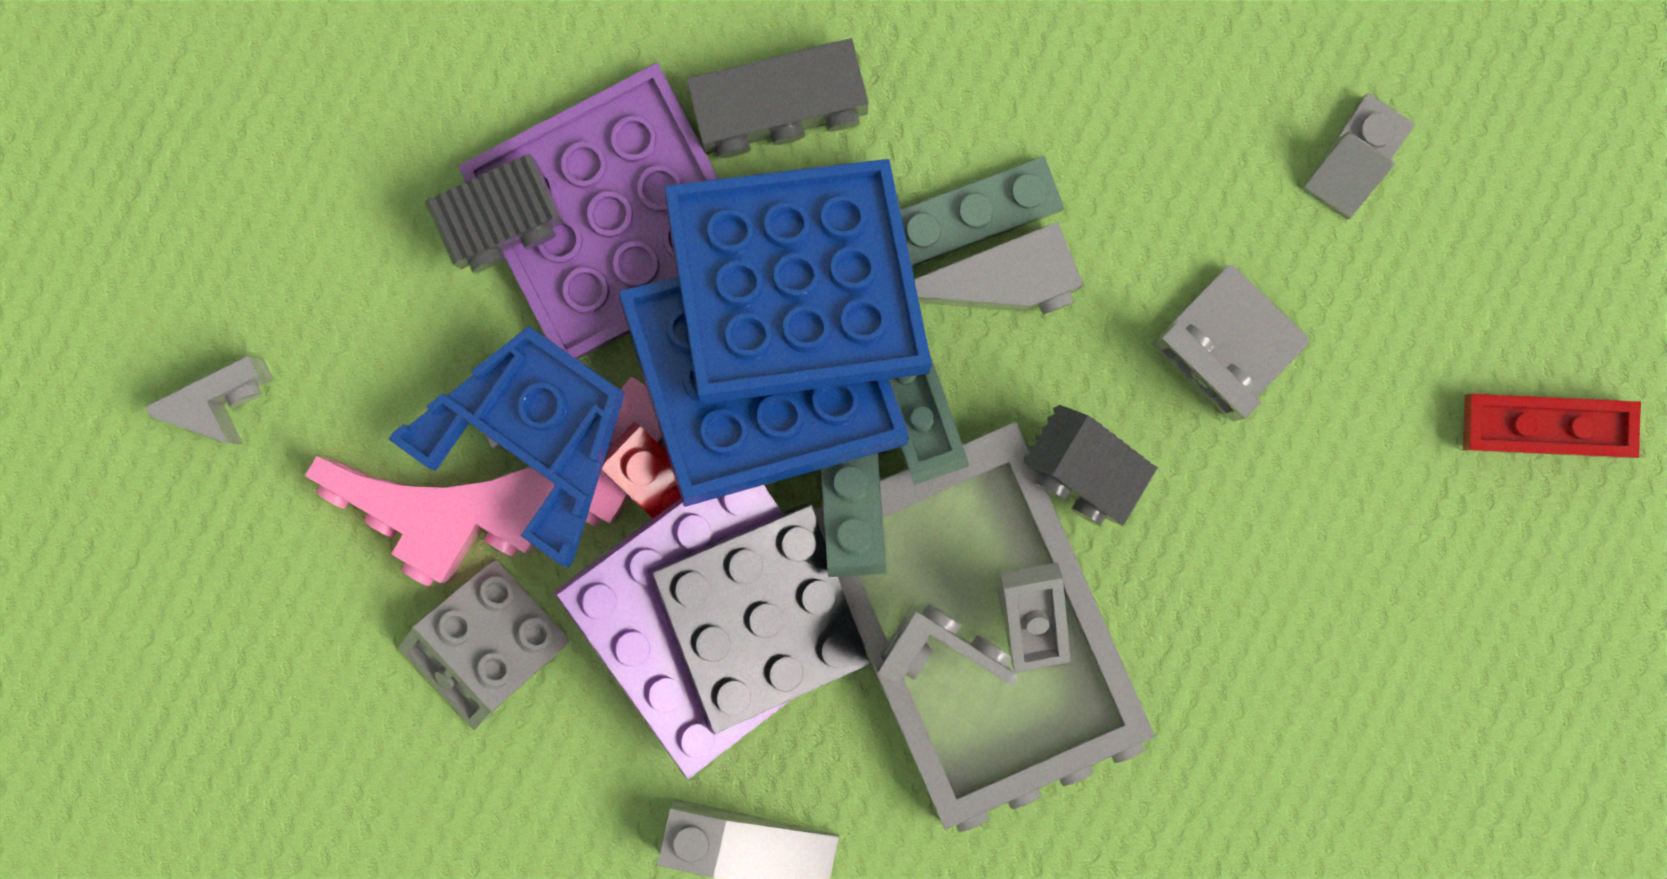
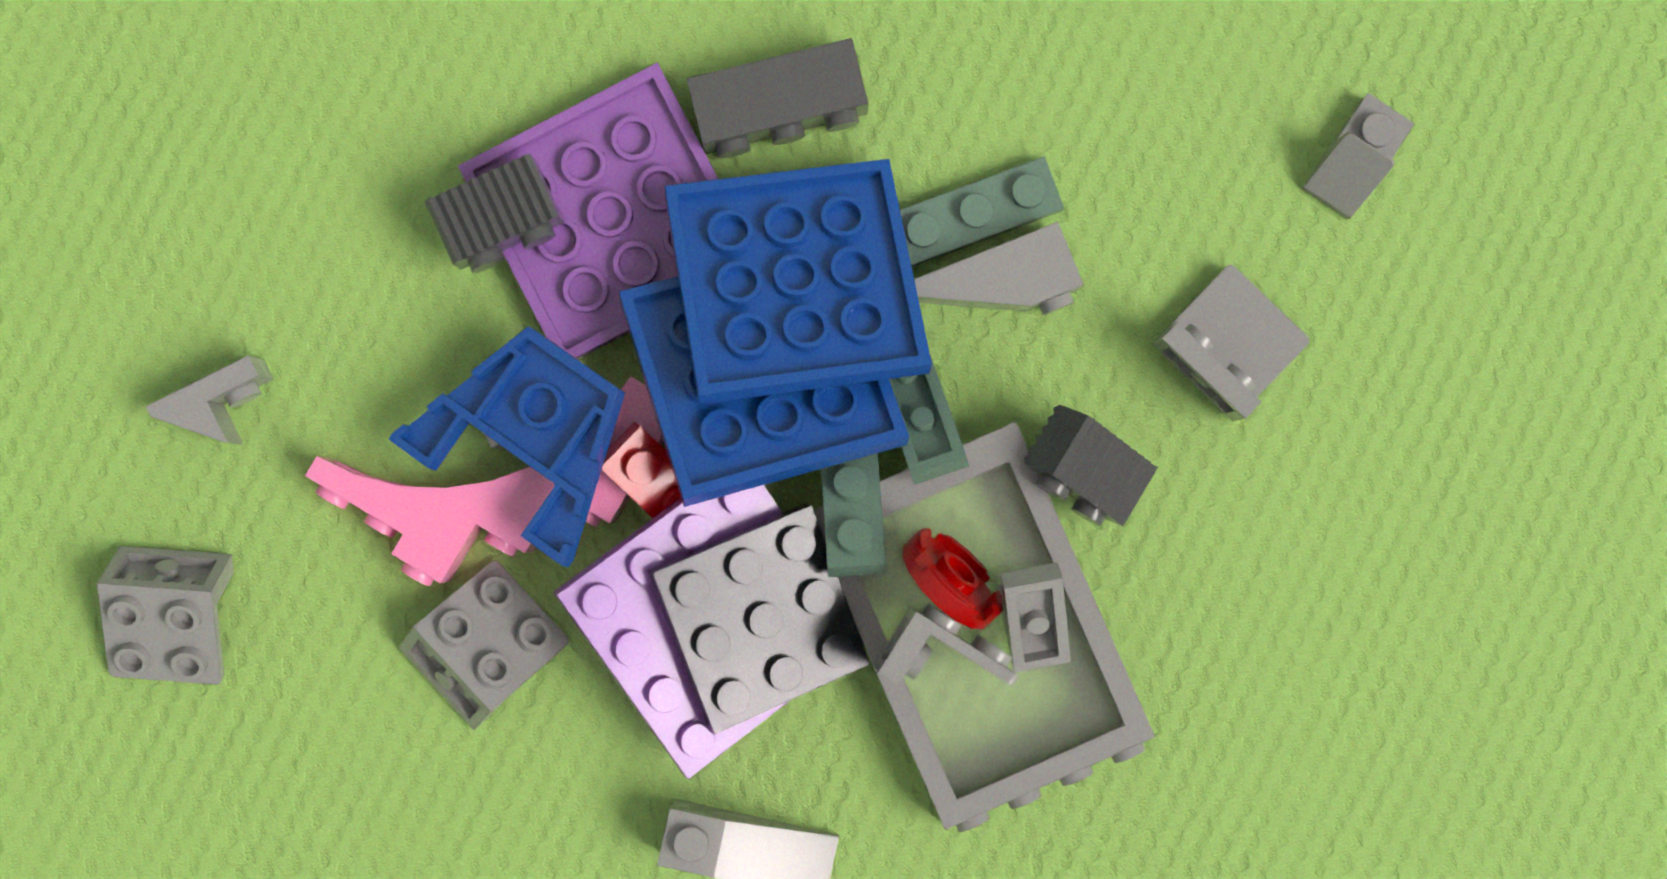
(164, 614): none -> light grey bracket
(952, 578): none -> red tile
(1552, 426): red plate -> none

